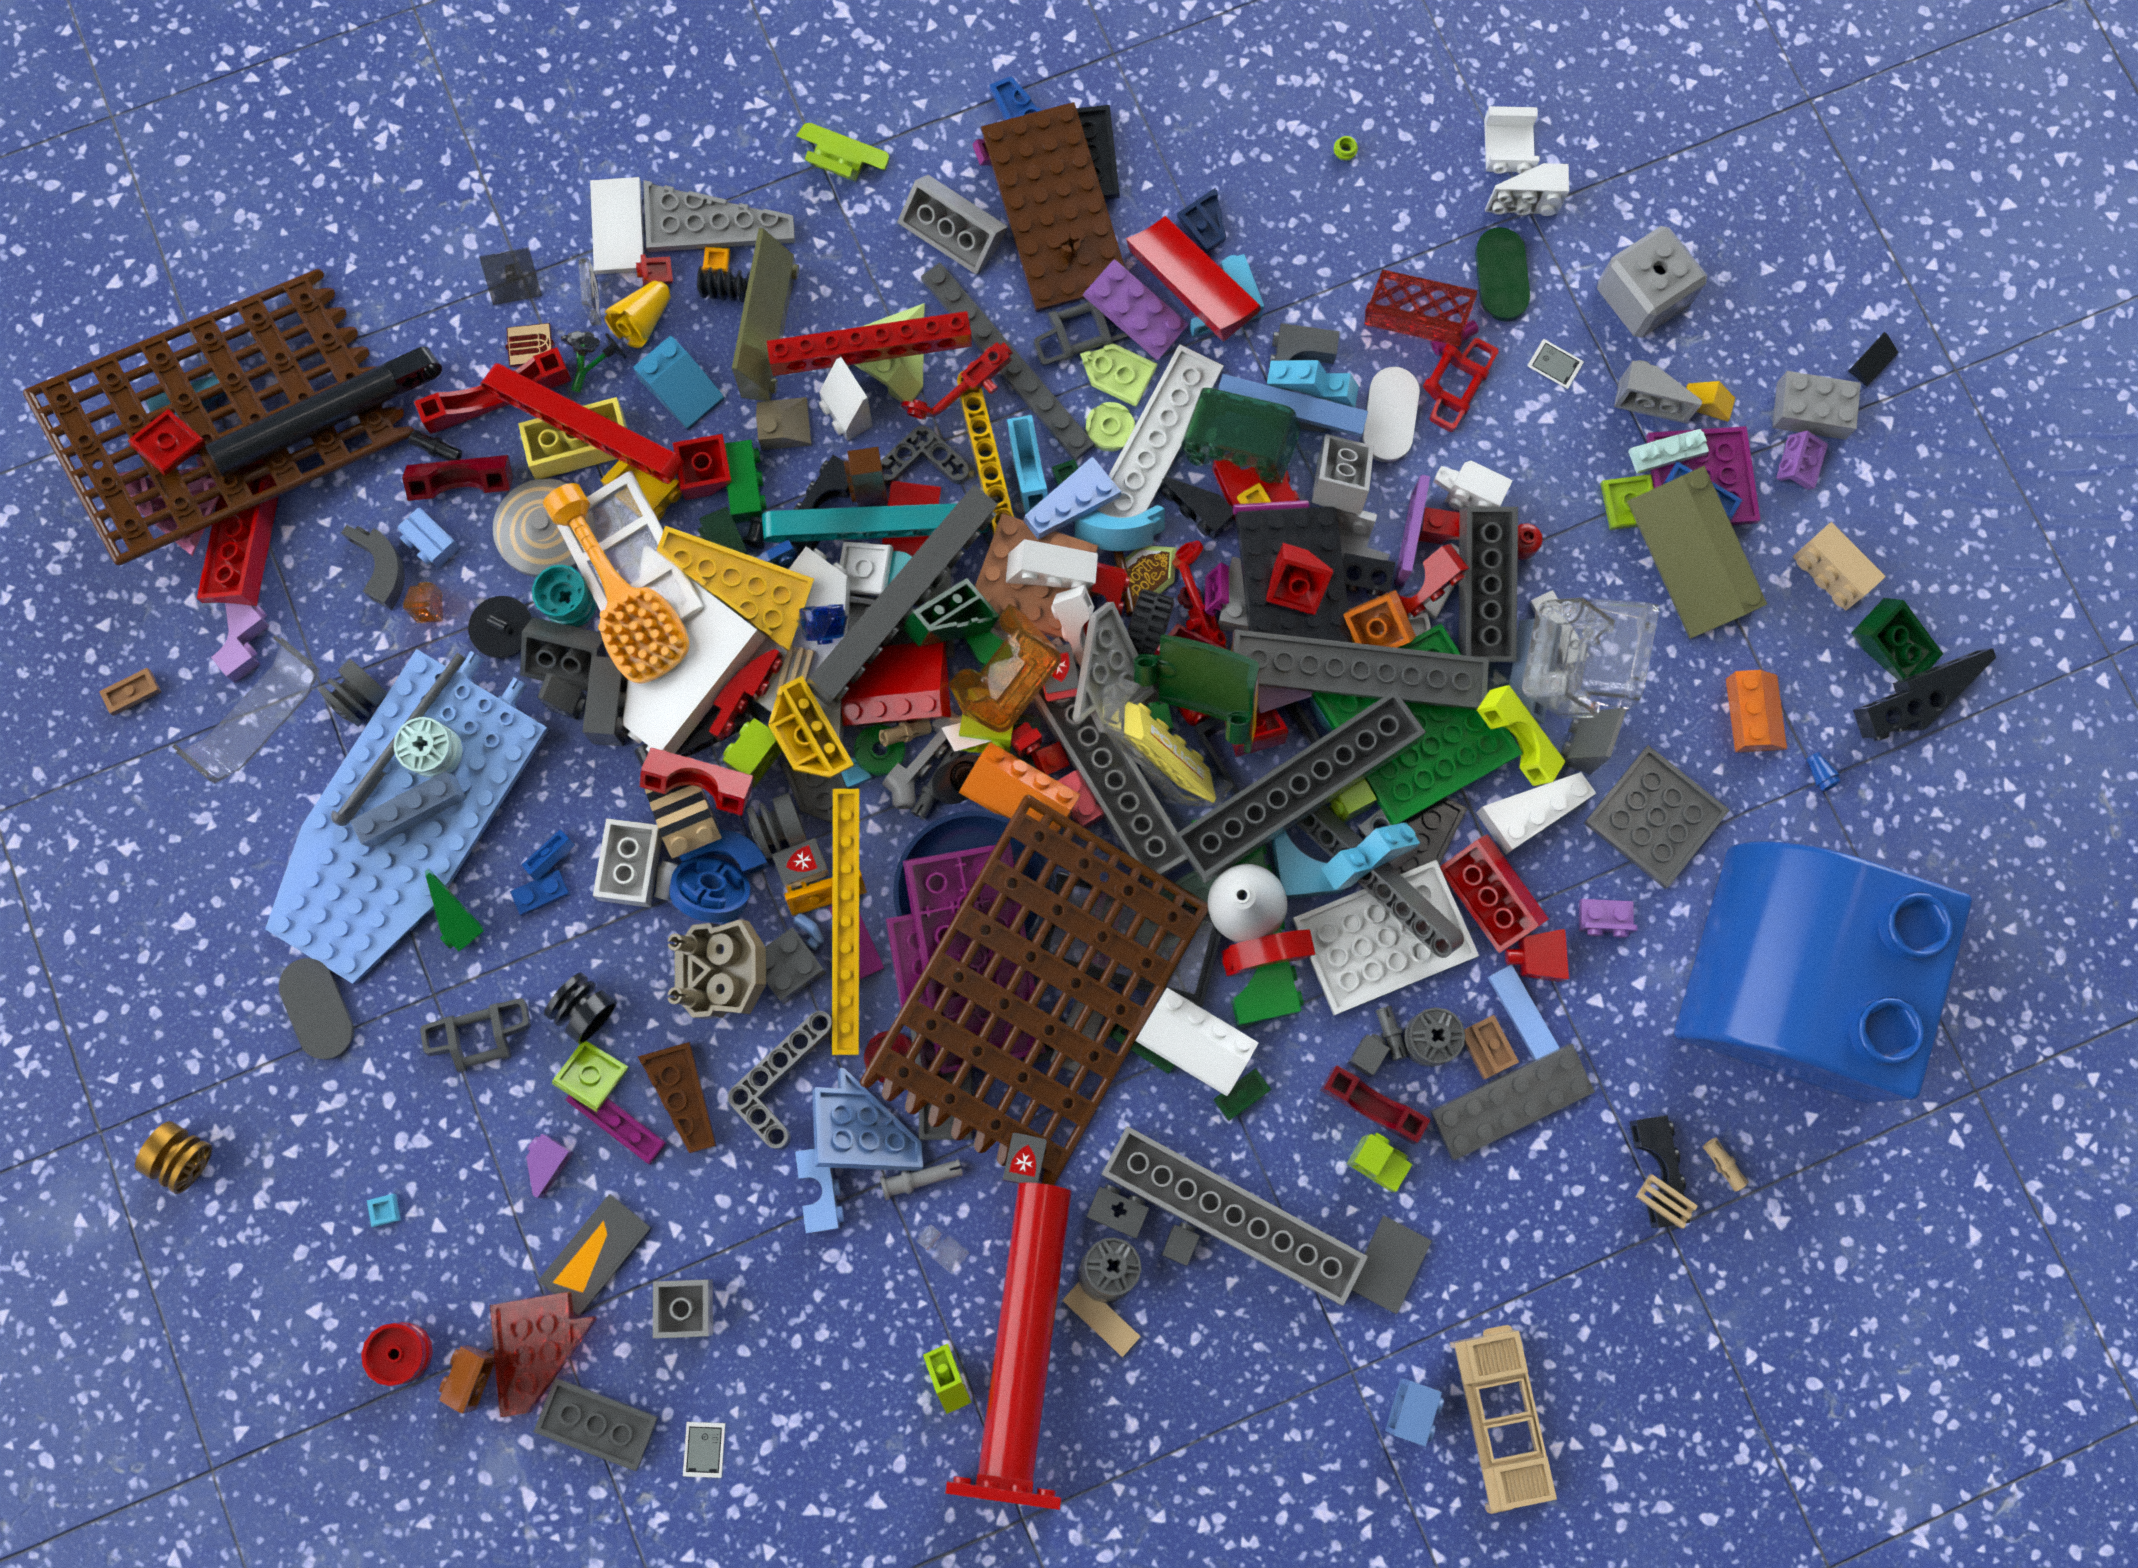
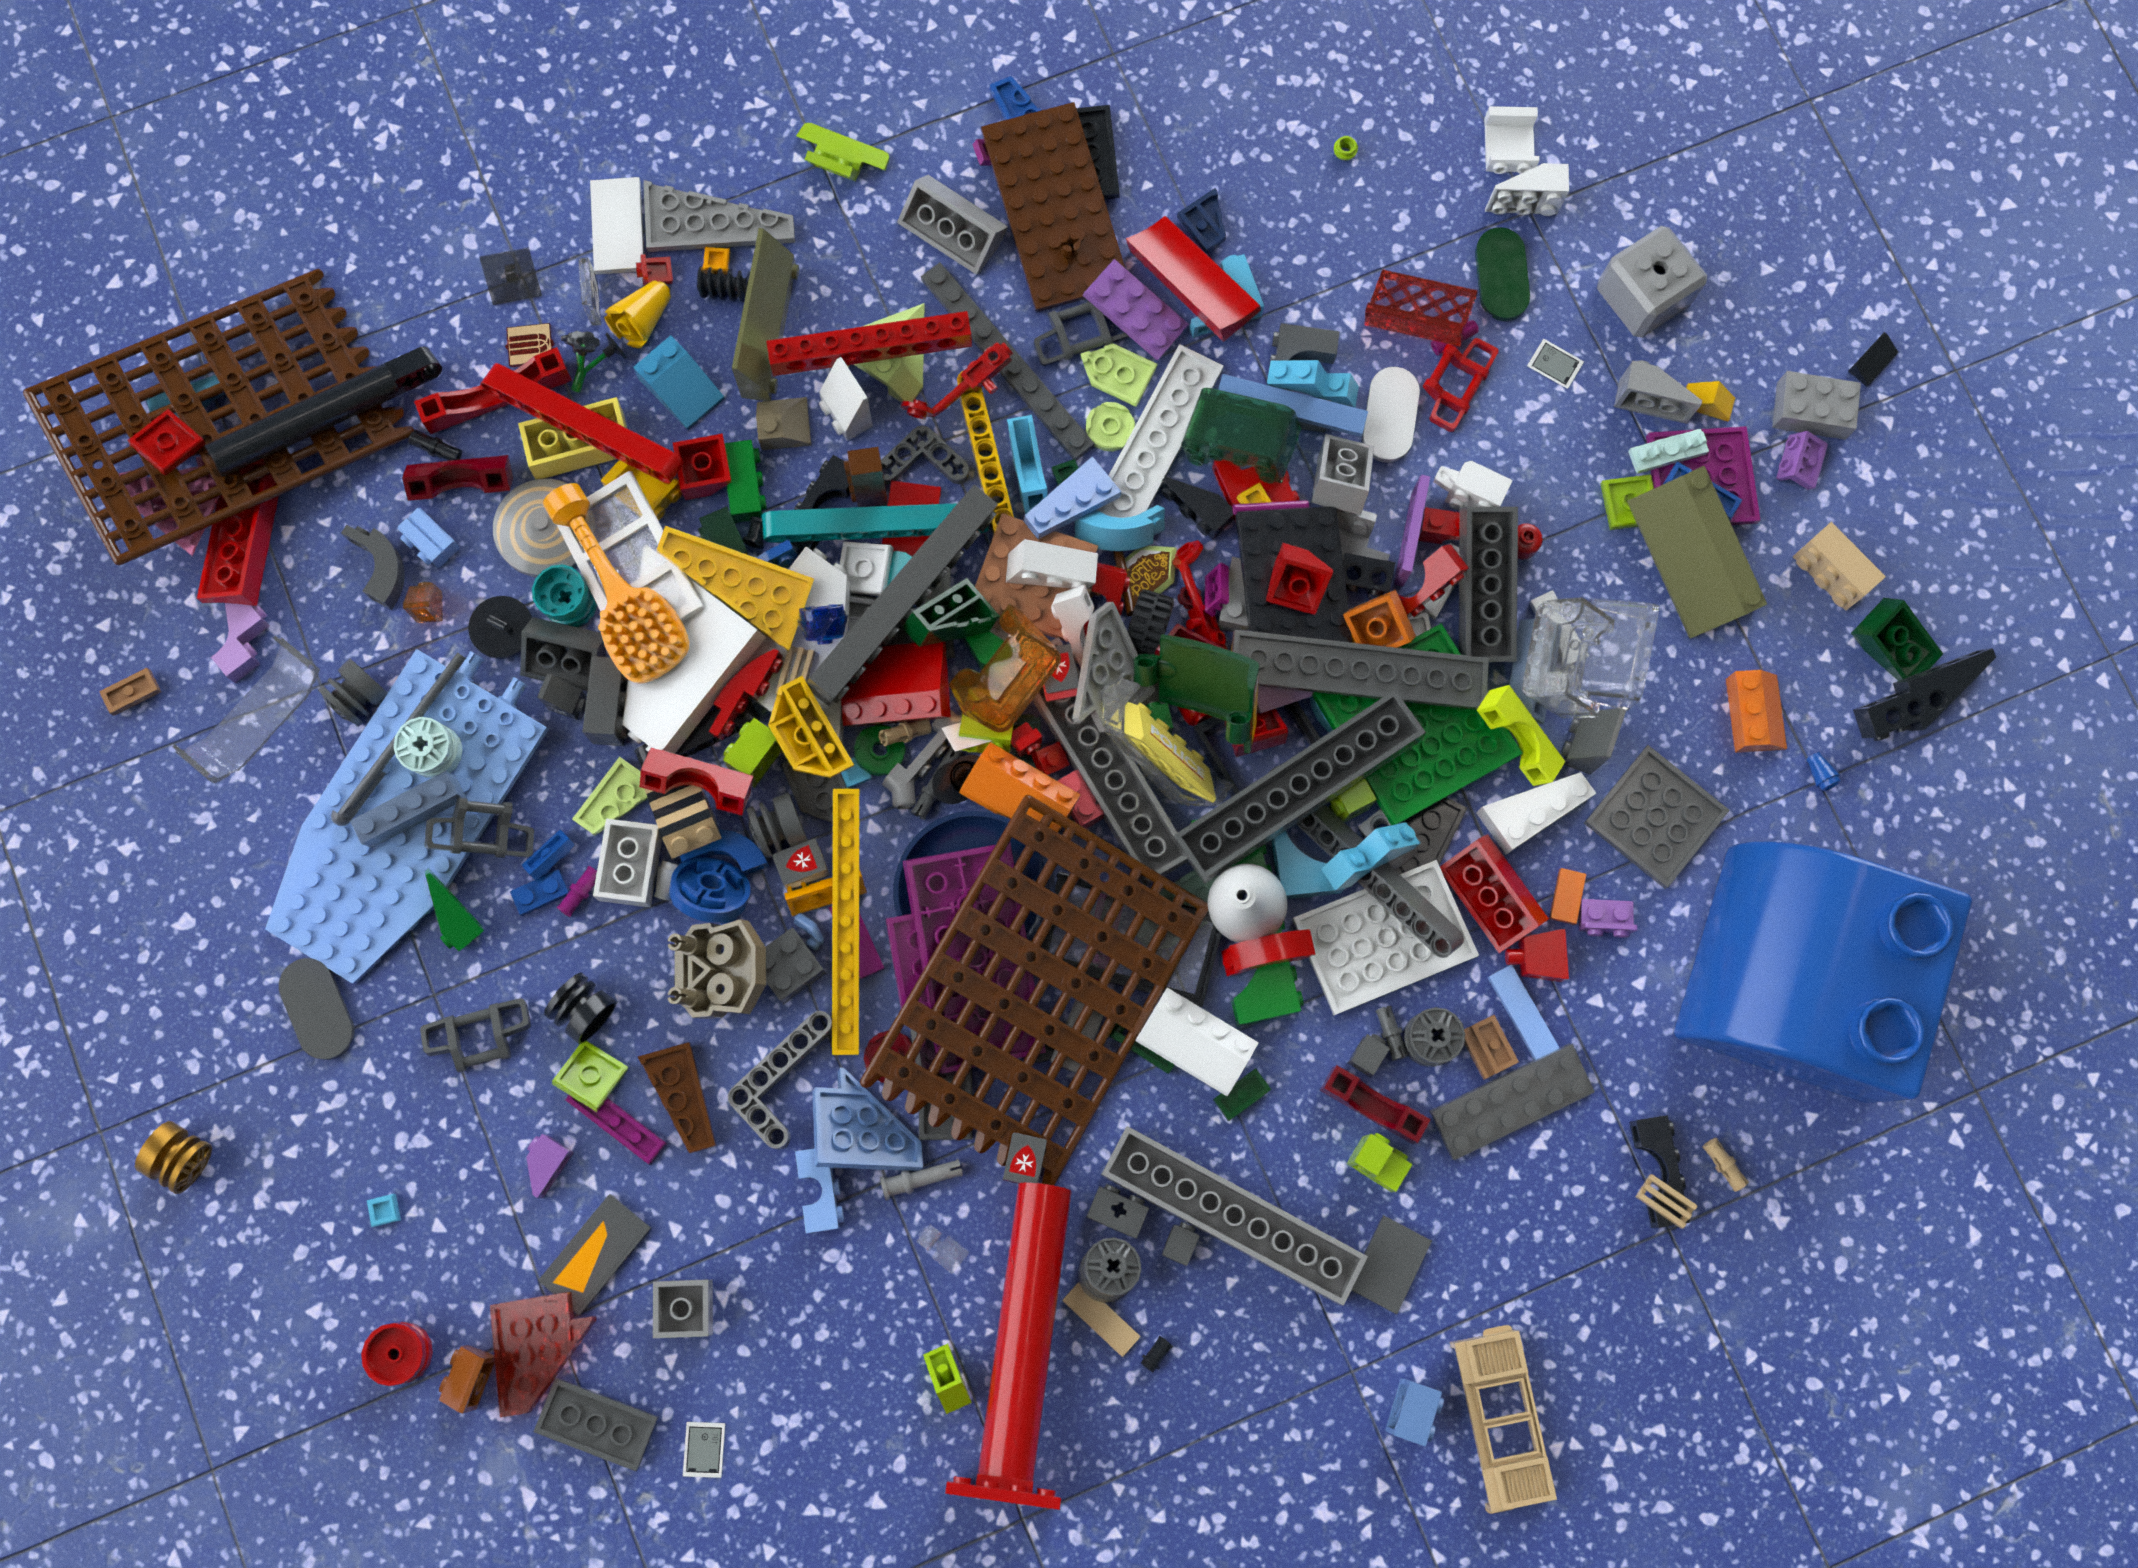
(499, 849): none -> dark grey bar
(578, 892): none -> magenta pin
(612, 797): none -> yellowish green wing
(1156, 1354): none -> black pin
(1567, 896): none -> orange tile

